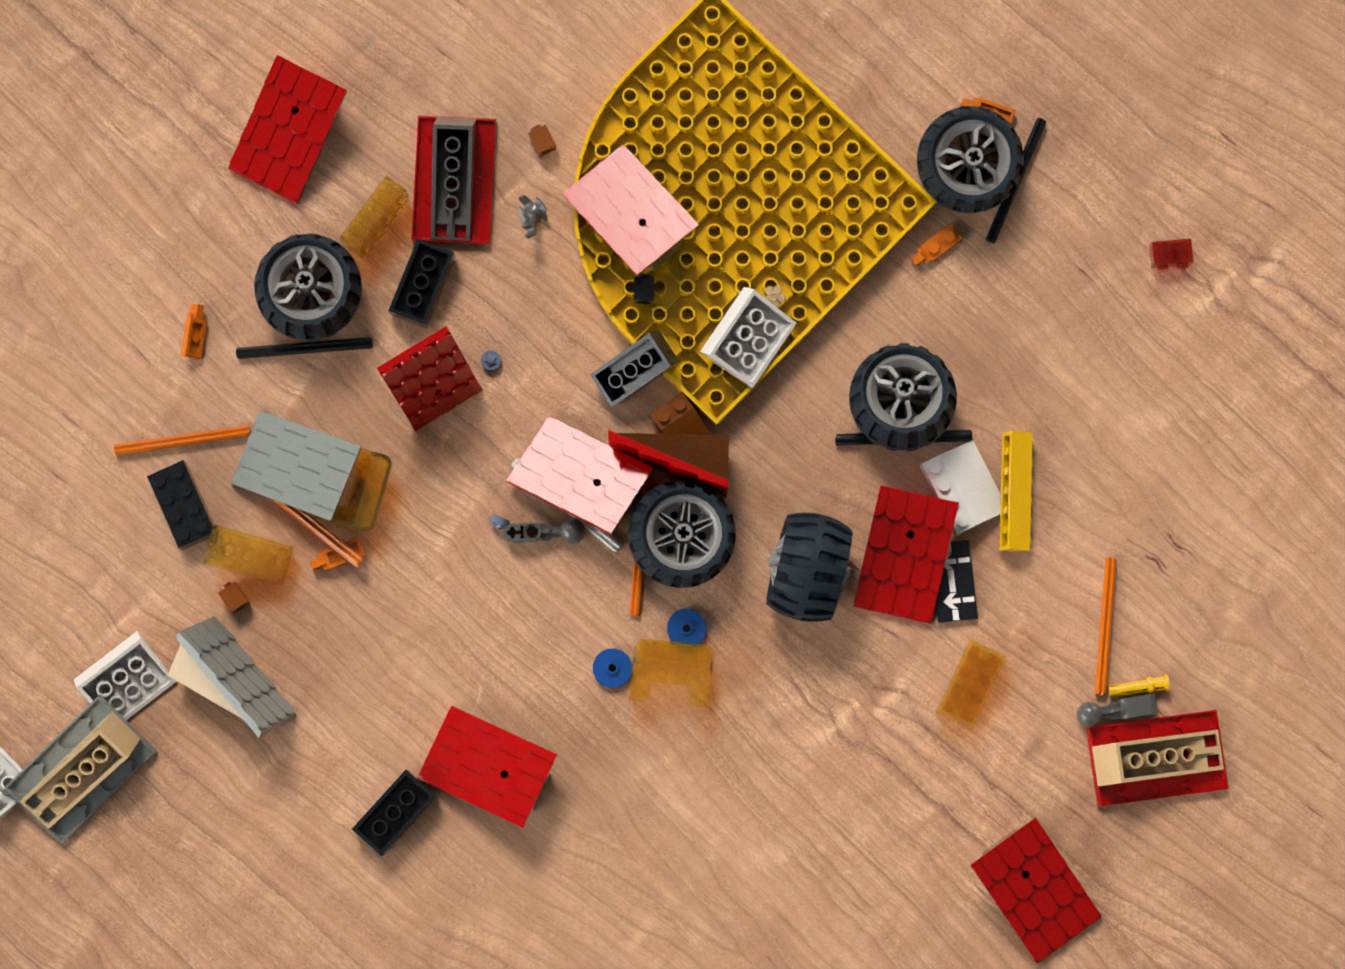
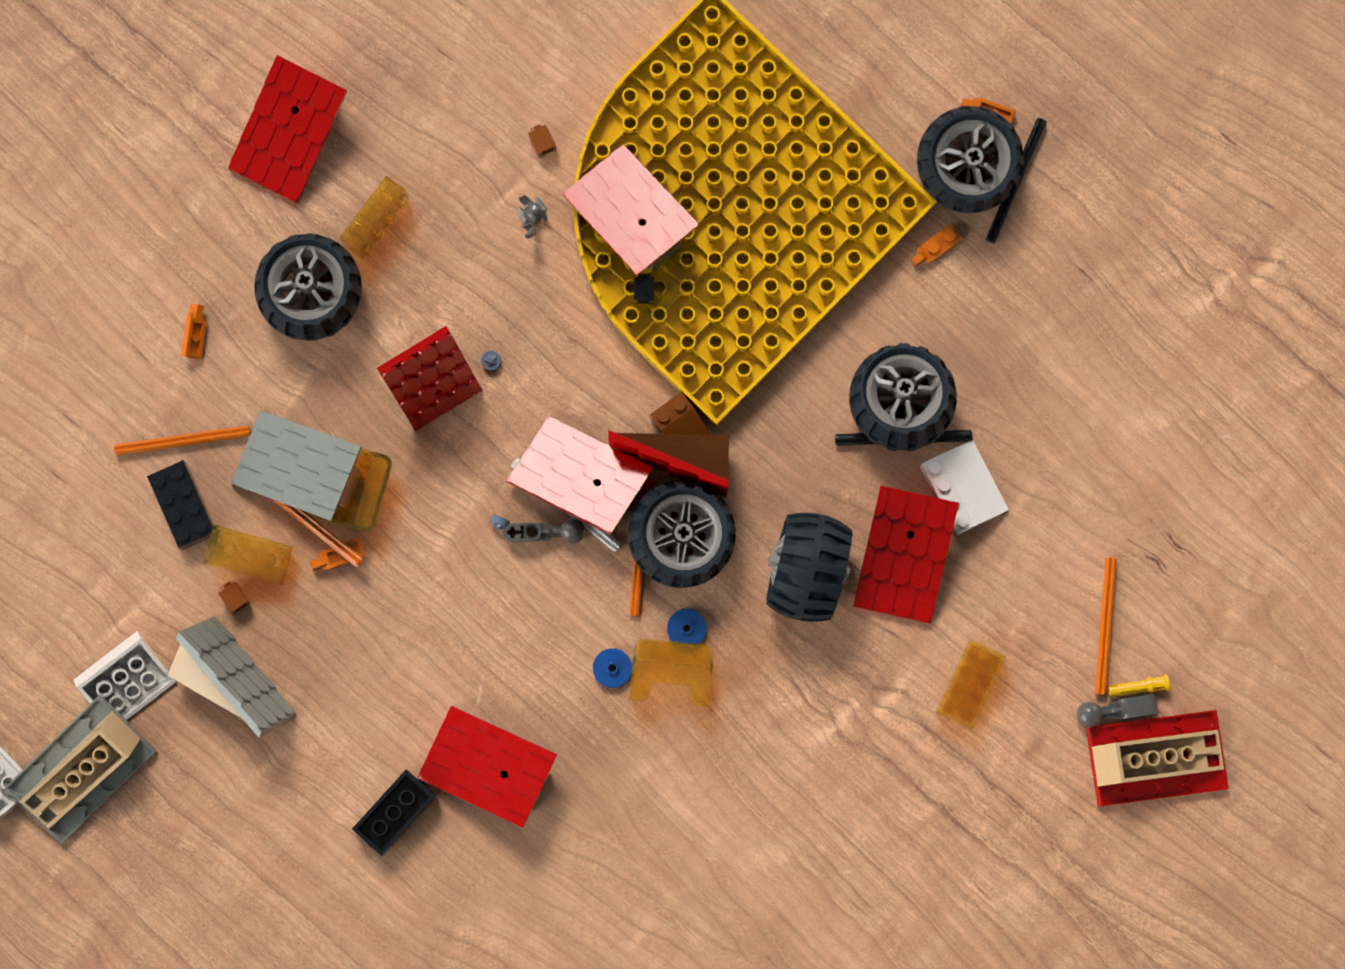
(304, 348): black axle -> none
(422, 283): black brick -> none
(453, 197): piece -> none
(634, 368): black brick -> none
(748, 336): white slope -> none
(774, 295): tan plant -> none
(956, 591): black tile -> none
(1016, 491): yellow brick -> none
(1048, 903): red piece -> none
(1171, 254): clear red brick -> none

